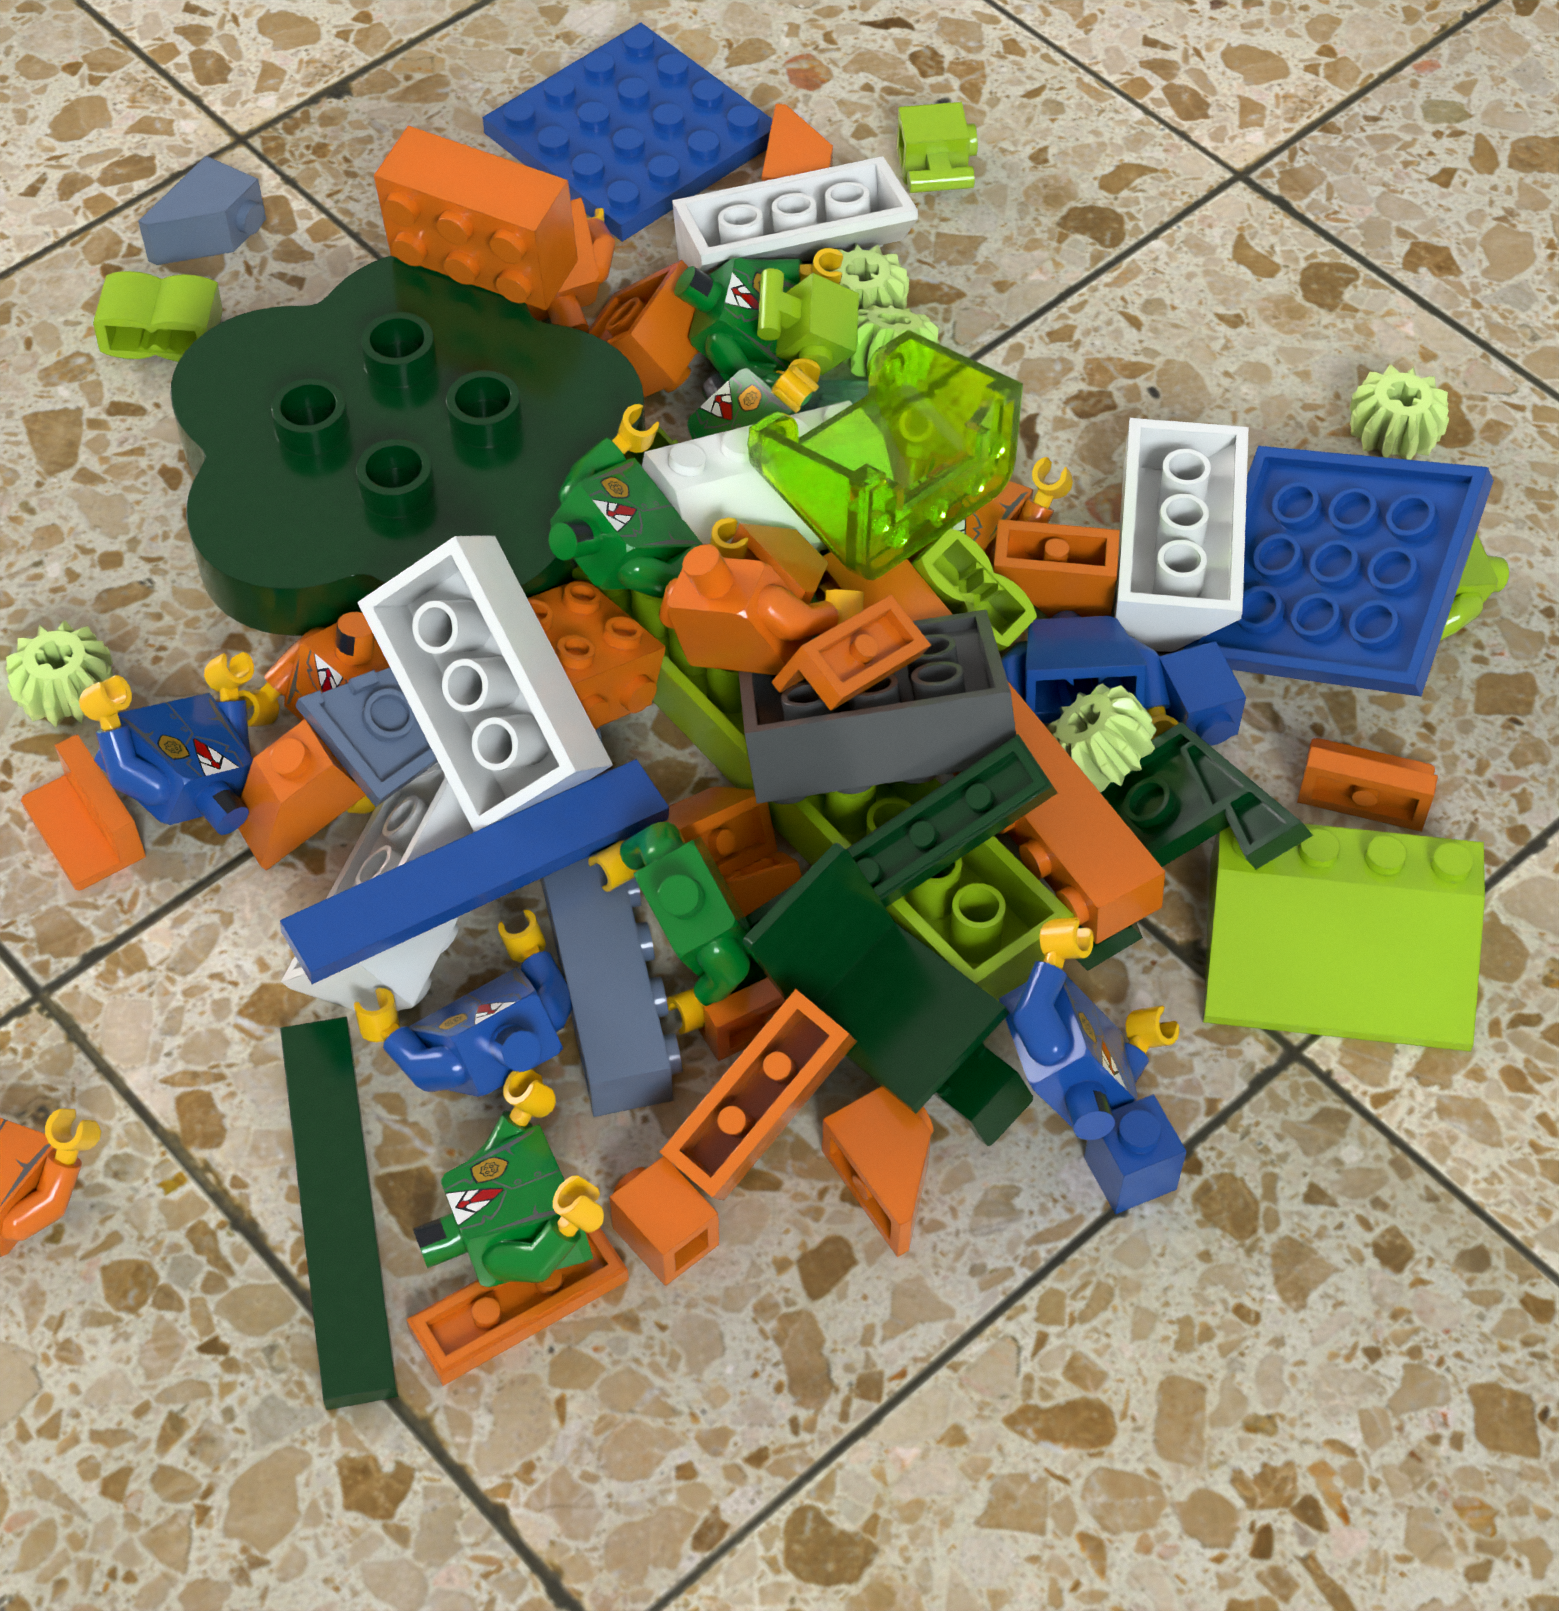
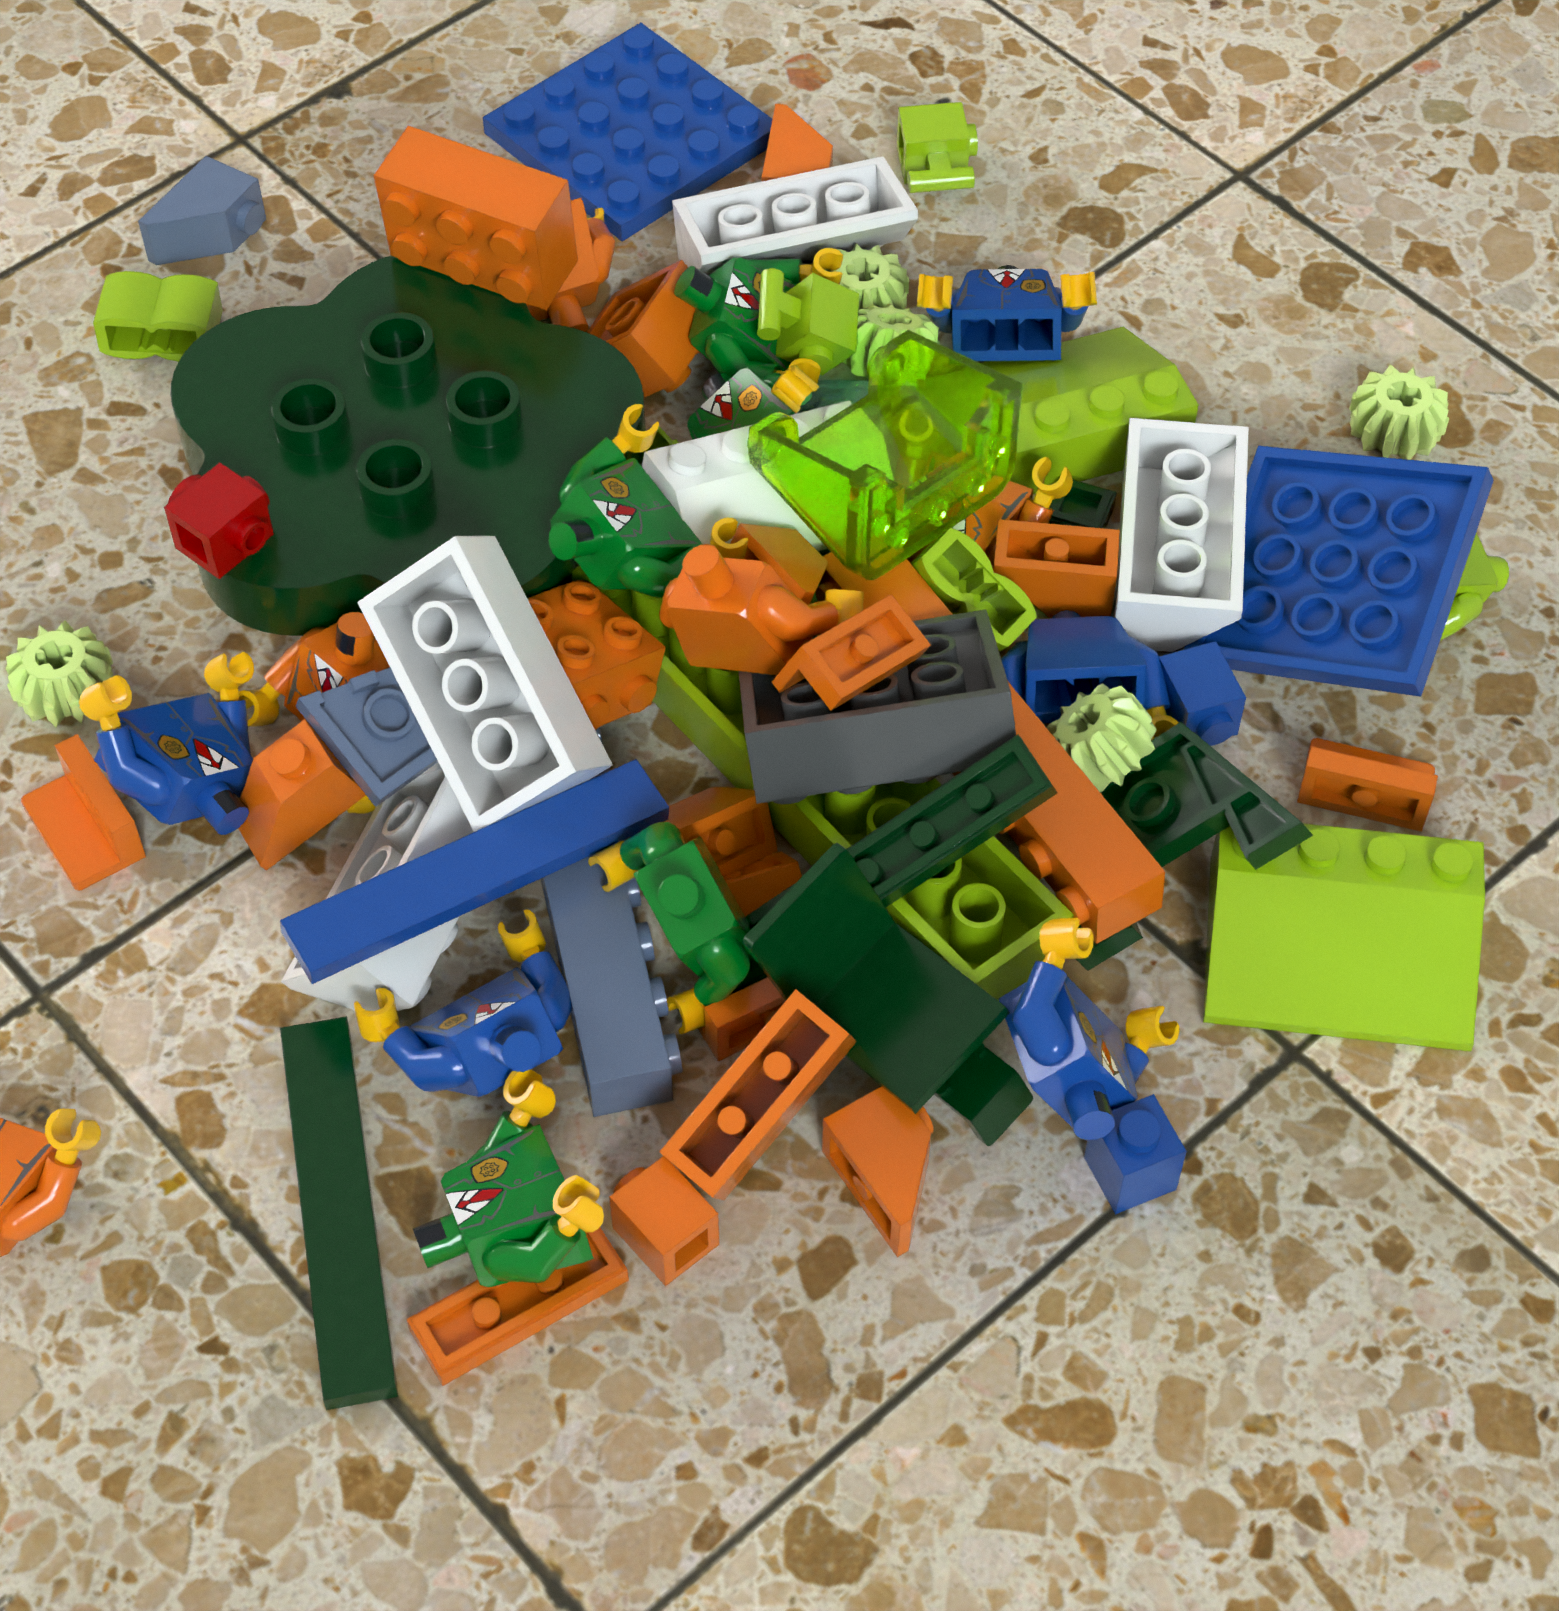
(219, 518): none -> red brick
(1007, 311): none -> blue torso
(1083, 403): none -> lime slope
(1084, 506): none -> dark green tile

